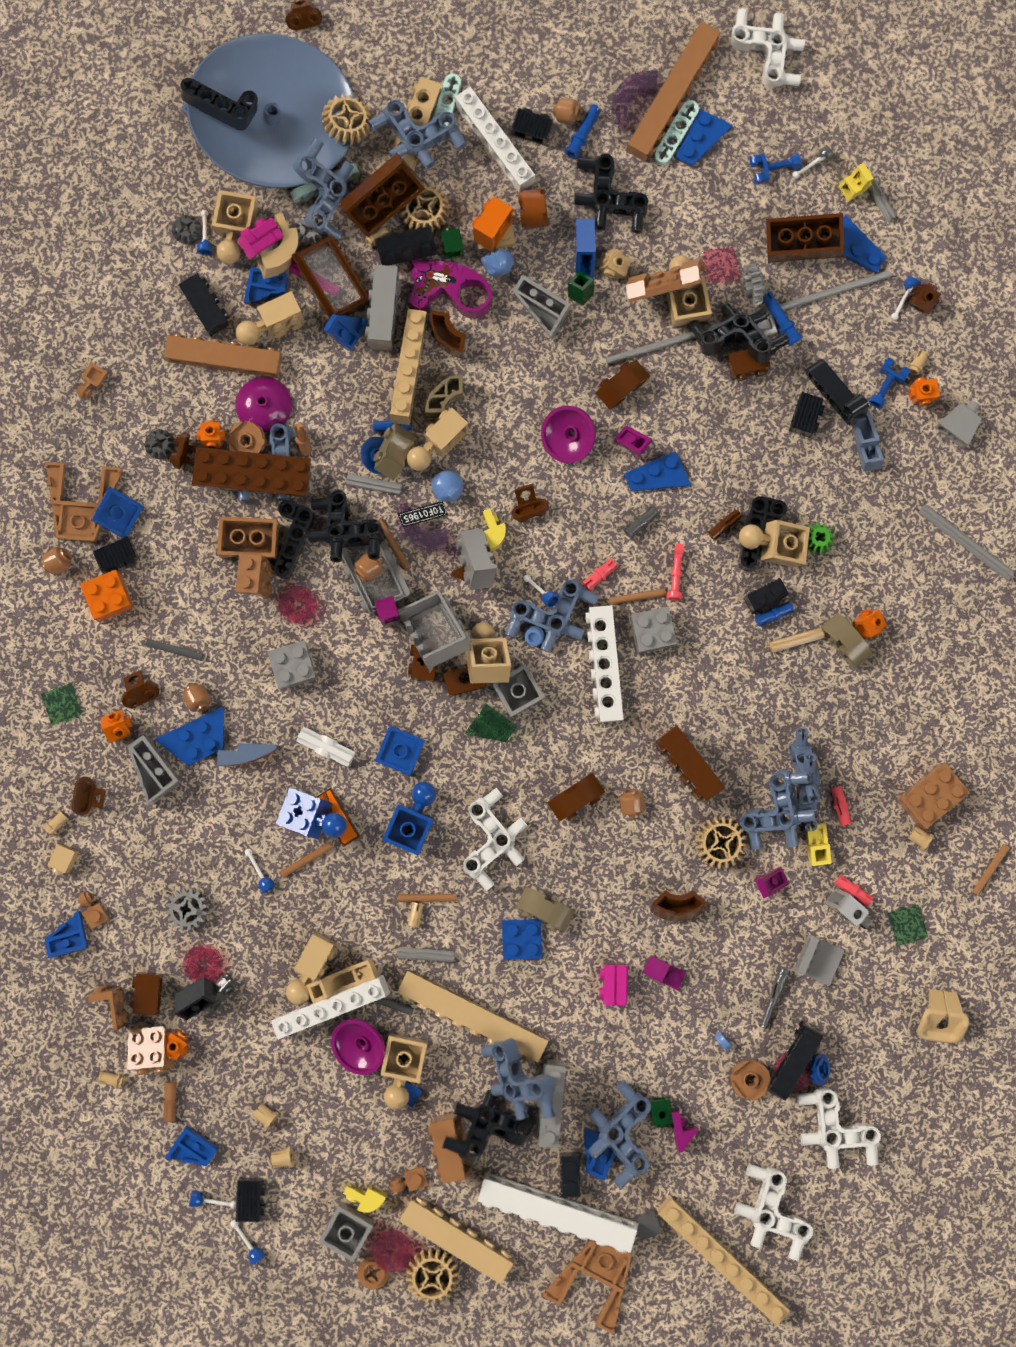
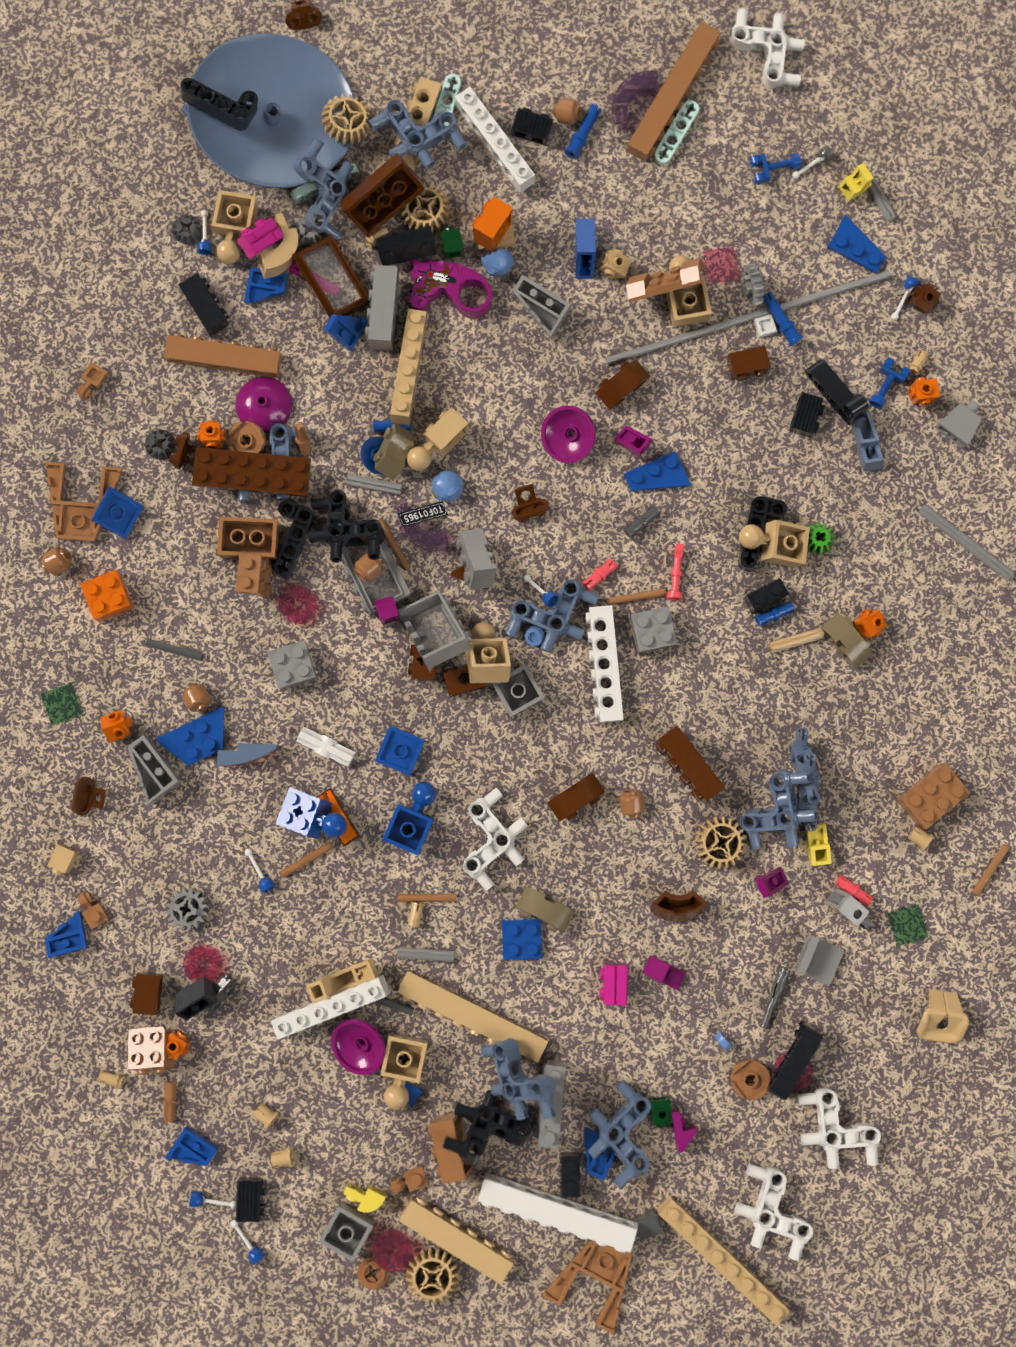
(56, 823): tan pin -> none
(116, 555): black brick -> none
(116, 999): medium nougat bracket -> none
(139, 692): reddish brown bracket -> none
(277, 317): tan brick -> none
(311, 966): tan brick -> none
(444, 395): dark tan brick -> none
(446, 335): reddish brown brick -> none
(491, 725): clear green wing -> none
(496, 533): light yellow brick -> none
(534, 208): dark orange brick -> none
(580, 288): dark green brick -> none
(616, 202): black pin -> none
(702, 135): blue wing -> none
(724, 525): reddish brown axle -> none
(740, 329): black pin -> none
(813, 228): reddish brown brick -> none
(819, 1069): blue gear -> none
(841, 805): coral pin -> none

